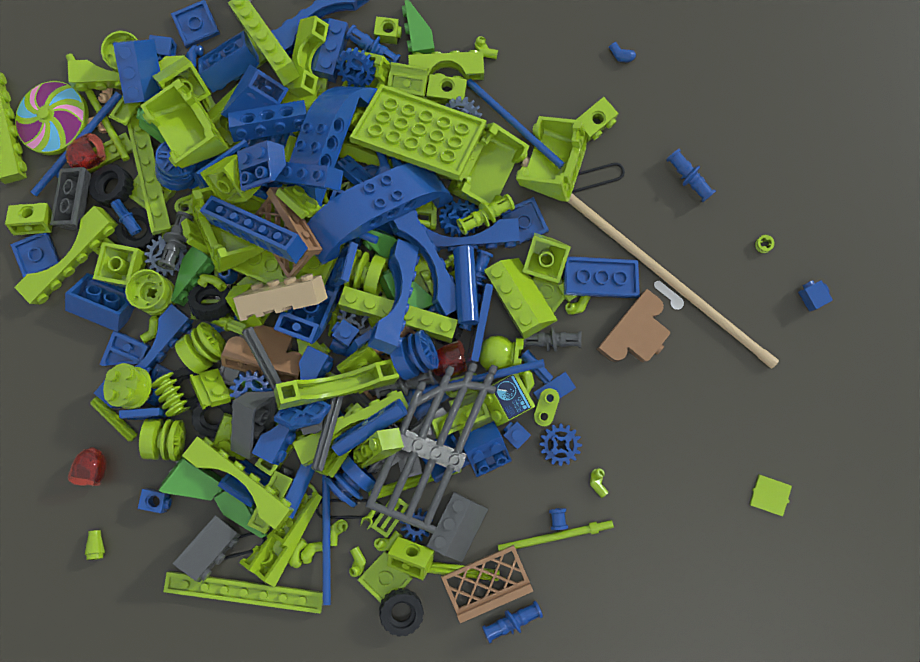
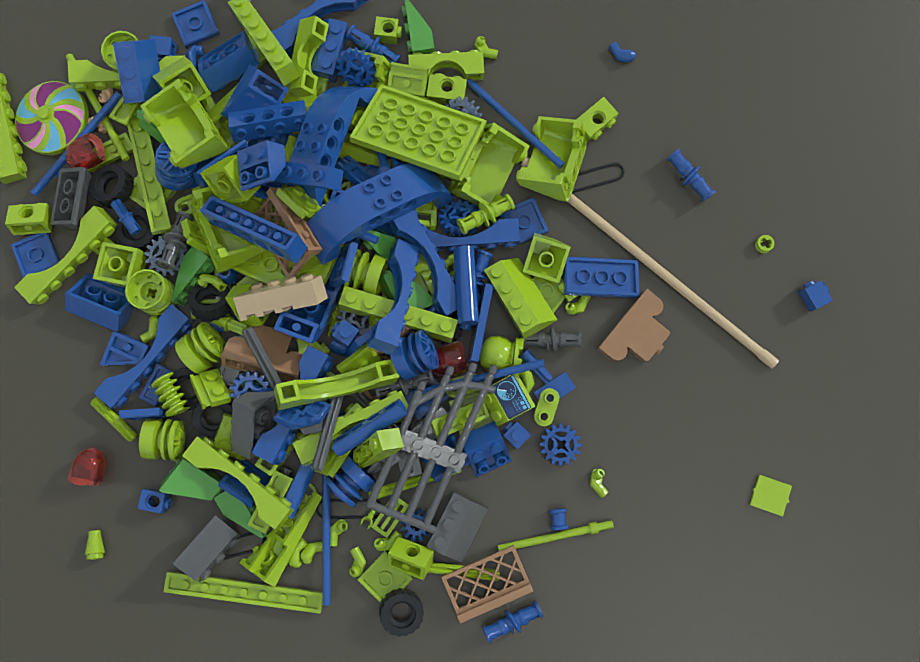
(127, 386): lime wheel -> none
(676, 301): white sticker -> none

